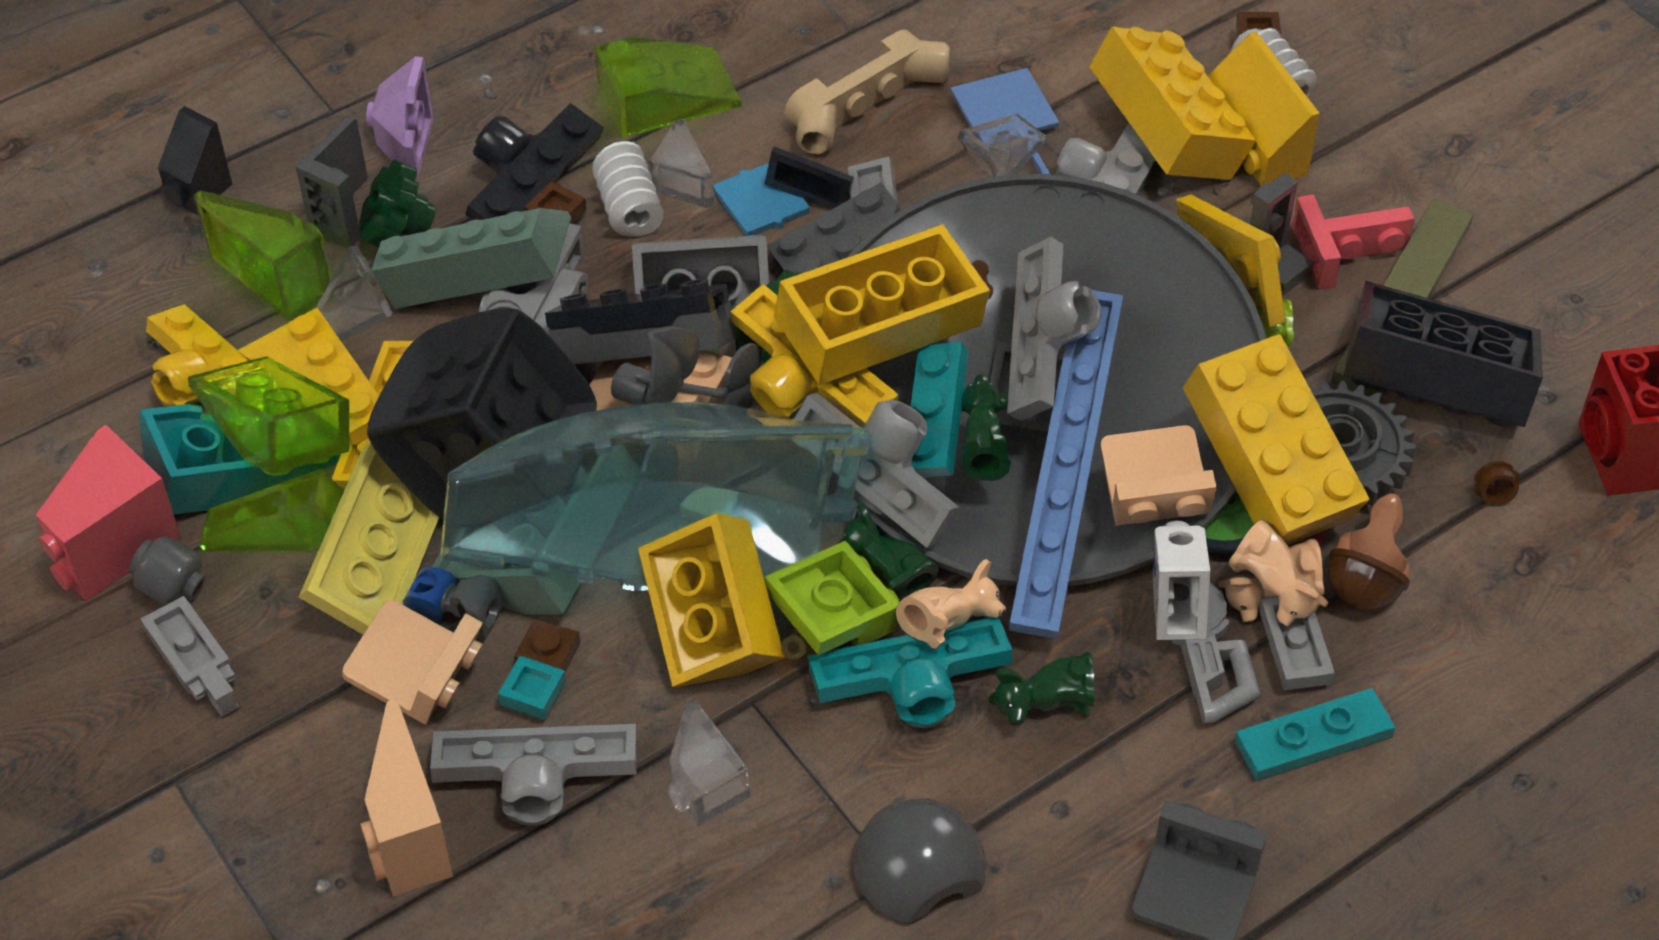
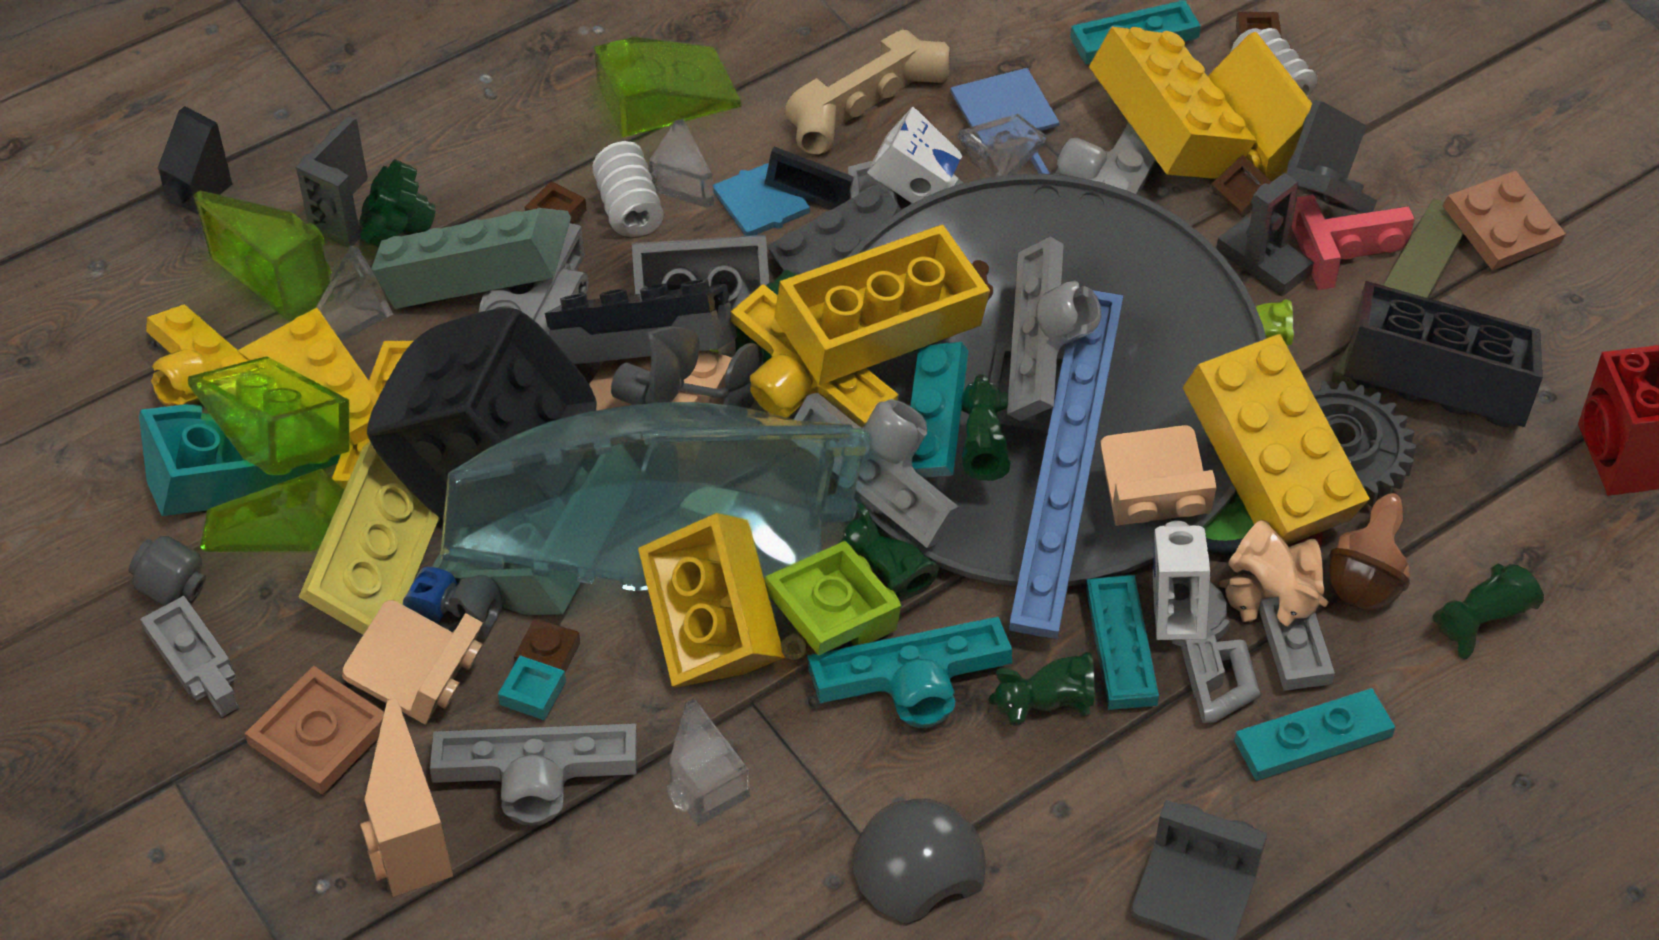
(103, 515): coral slope -> none
(316, 729): none -> nougat plate
(403, 114): lavender slope -> none
(528, 161): black plate -> none
(916, 159): none -> white torso
(937, 610): light nougat animal -> none
(1121, 642): none -> teal plate
(1168, 17): none -> teal plate
(1239, 184): none -> reddish brown plate
(1246, 248): yellow wing -> none
(1326, 157): none -> dark grey bracket
(1497, 482): reddish brown plate -> none
(1504, 220): none -> nougat plate
(1504, 594): none -> dark green animal

